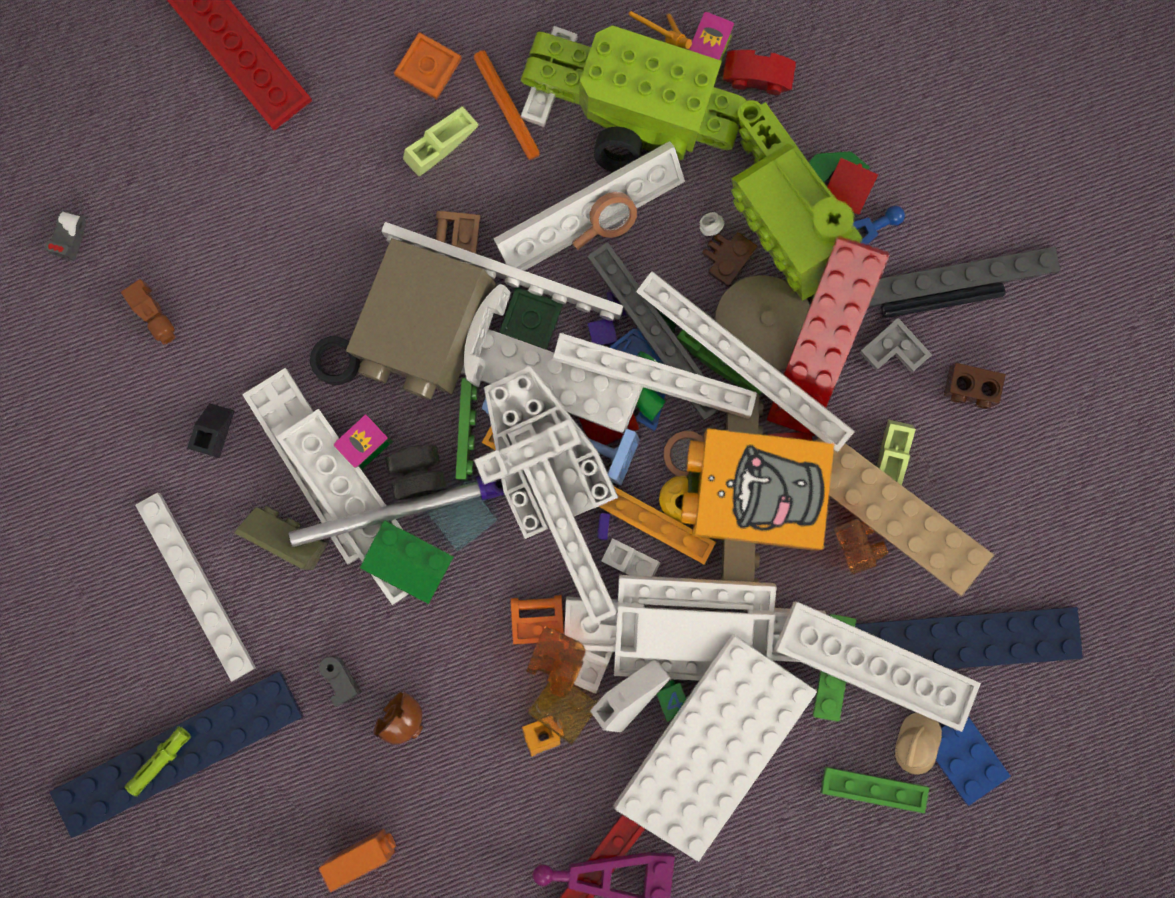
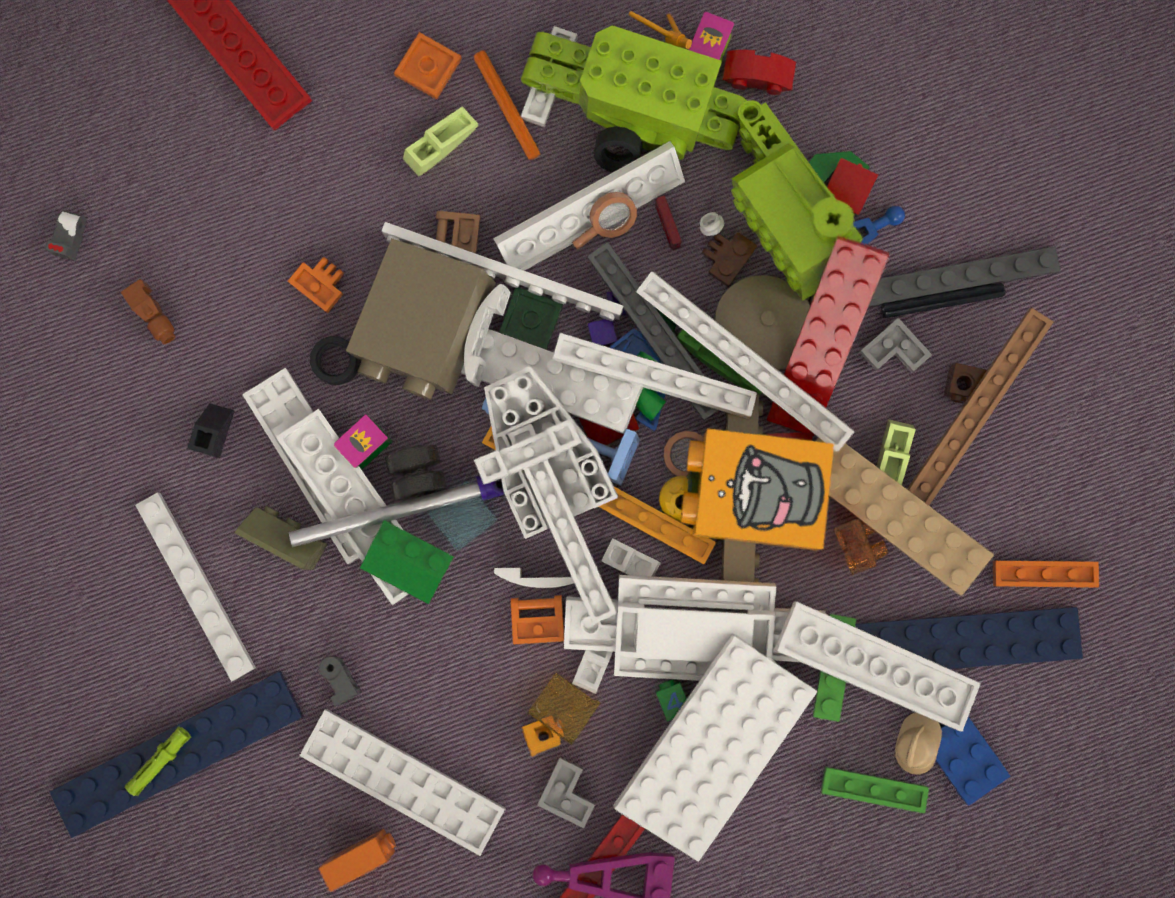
(318, 283): none -> orange hinge
(401, 720): dark orange cylinder -> none
(402, 782): none -> white plate
(466, 441): bright green plate -> none
(515, 576): none -> white slope
(558, 657): clear orange hips -> none
(559, 796): none -> light grey plate
(603, 526): dark purple tile -> none
(629, 697): white slope -> none
(668, 223): none -> dark red tile
(980, 405): none -> medium nougat plate
(1046, 573): none -> orange plate

